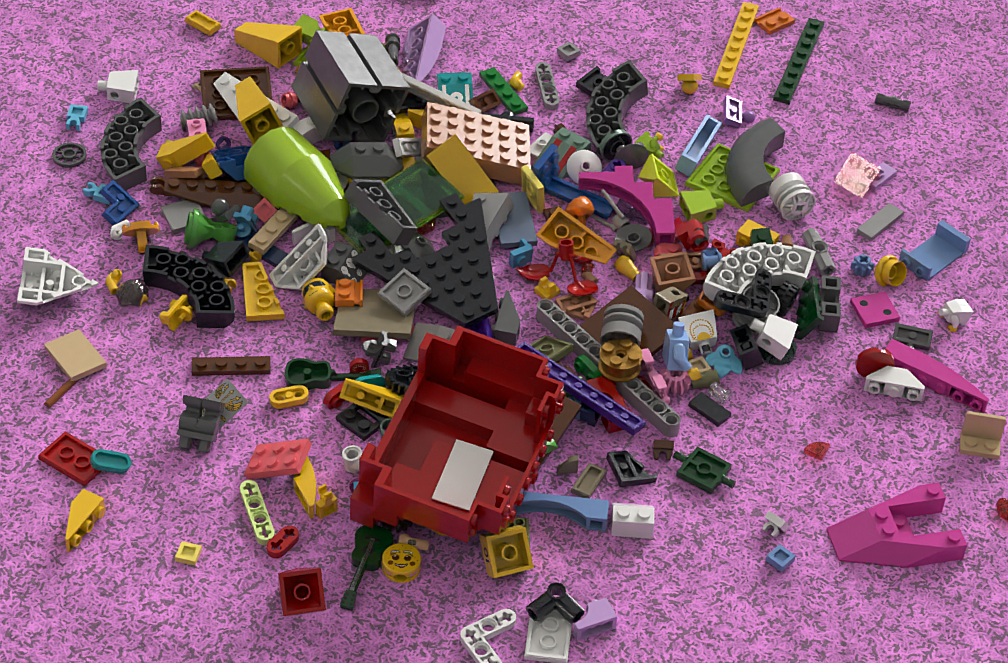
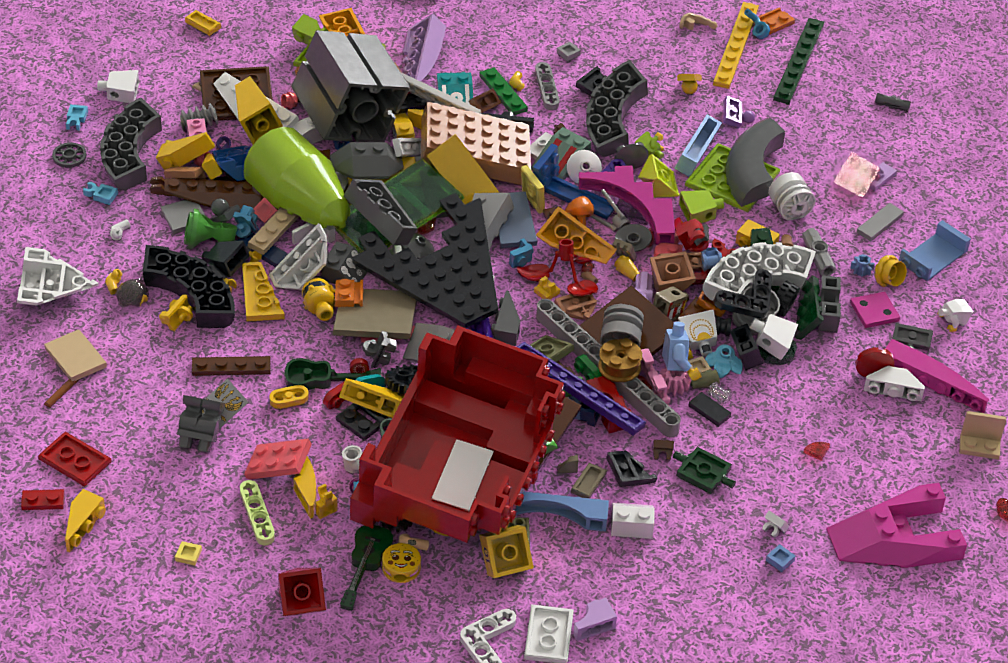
(42, 499): none -> red plate
(110, 461): teal tile -> none
(121, 202): blue tile -> none
(140, 230): light orange tile -> none
(271, 42): yellow slope -> none
(281, 540): red beam -> none
(393, 46): dark grey pin -> none
(404, 292): light grey tile -> none
(563, 604): black piece -> none
(612, 142): tile -> none
(689, 19): none -> tan piece
(723, 326): none -> black wheel
(760, 29): none -> dark azure plate

